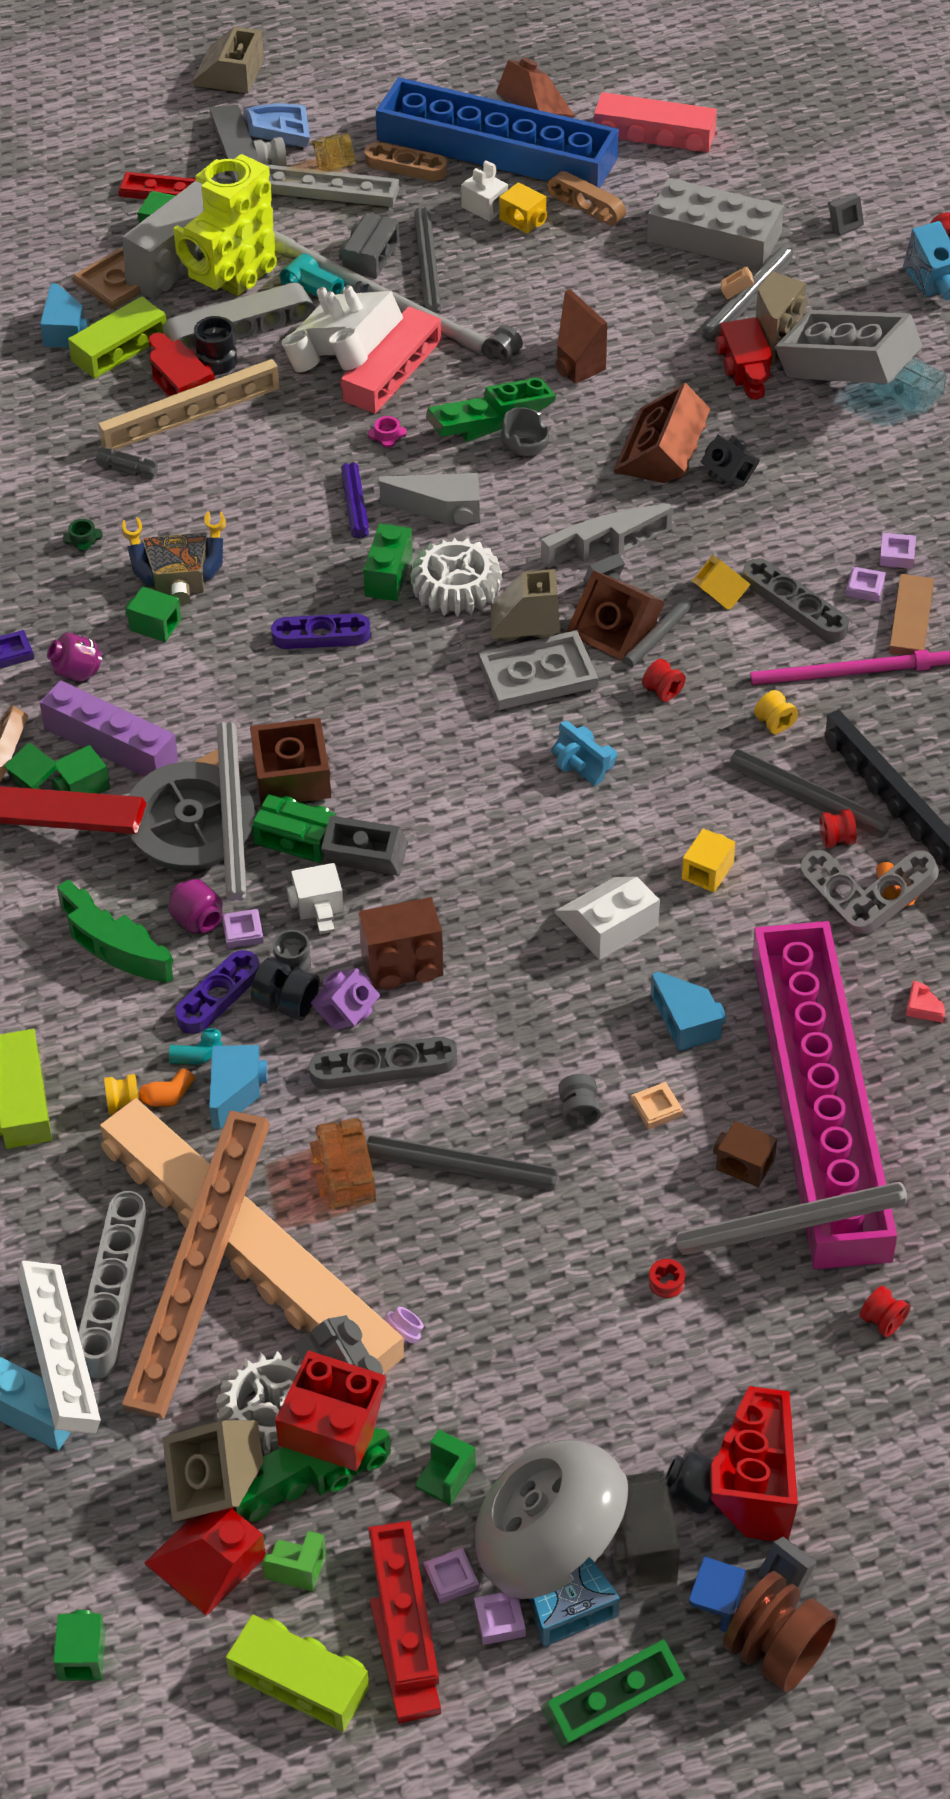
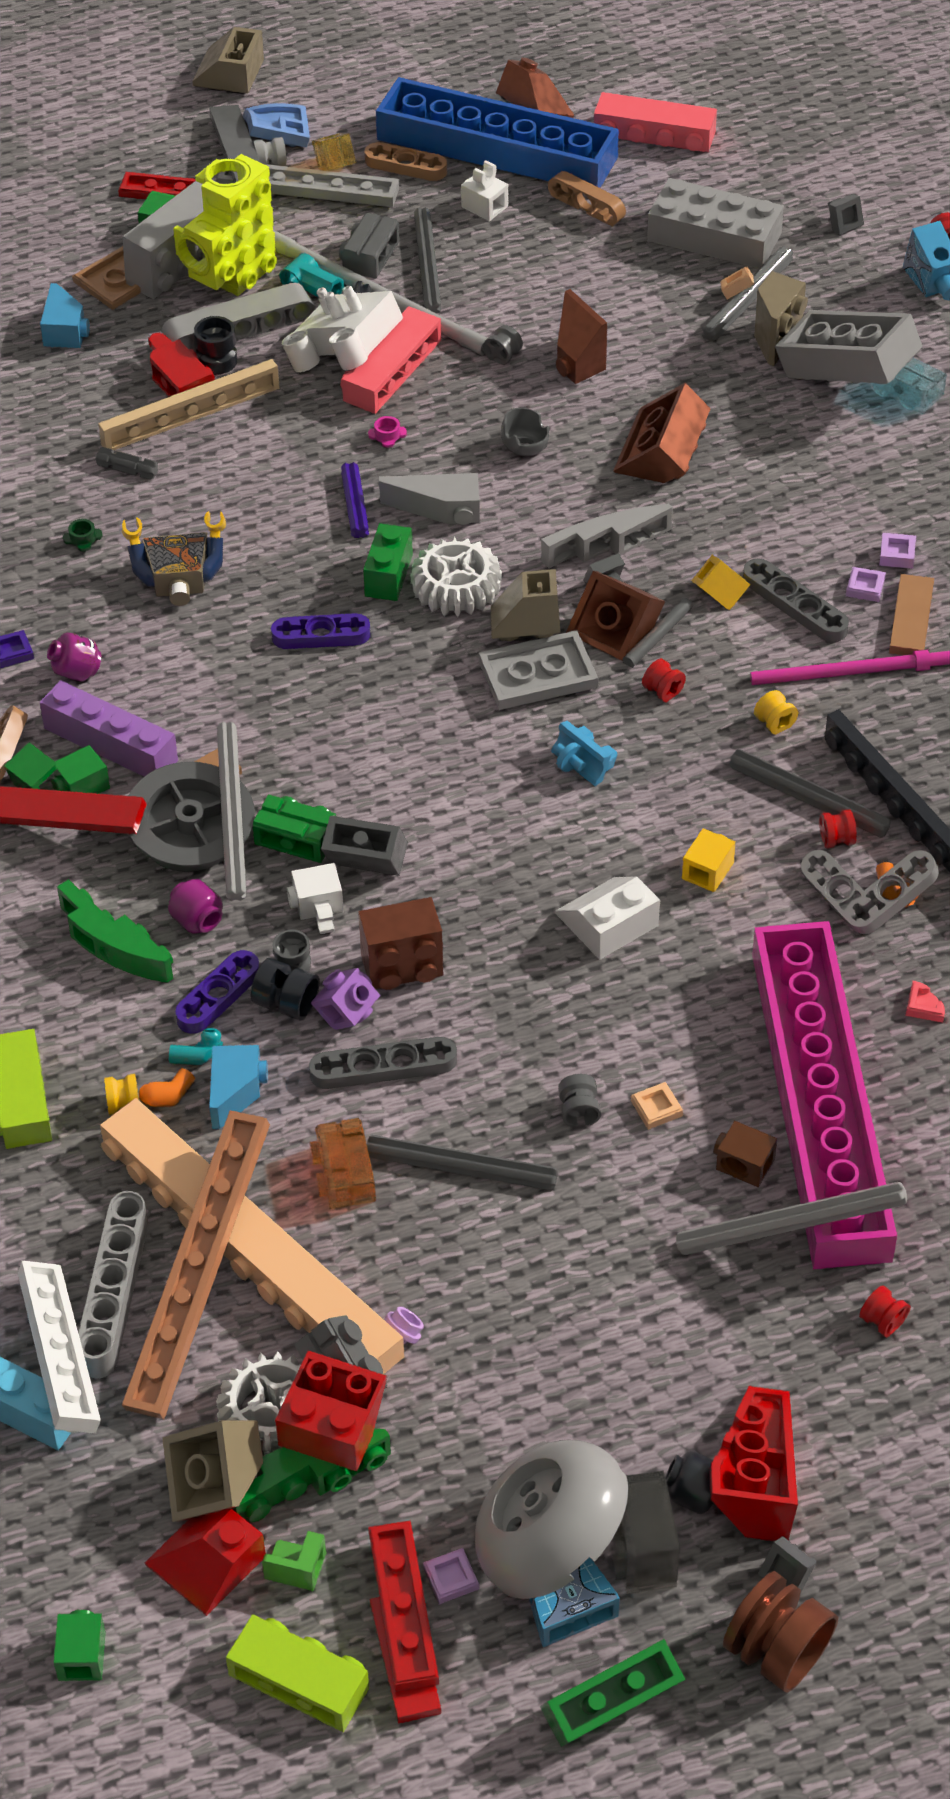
(116, 337): lime brick -> none
(153, 614): green brick -> none
(242, 928): lavender tile -> none
(291, 760): copper brick -> none
(448, 1468): green panel -> none
(485, 415): green slope -> none
(499, 1618): lavender plate -> none
(522, 208): yellow brick -> none
(662, 1268): red bush -> none
(687, 1011): dark azure slope -> none
(718, 1589): blue panel -> none
(729, 460): black brick -> none
(745, 355): red hinge -> none

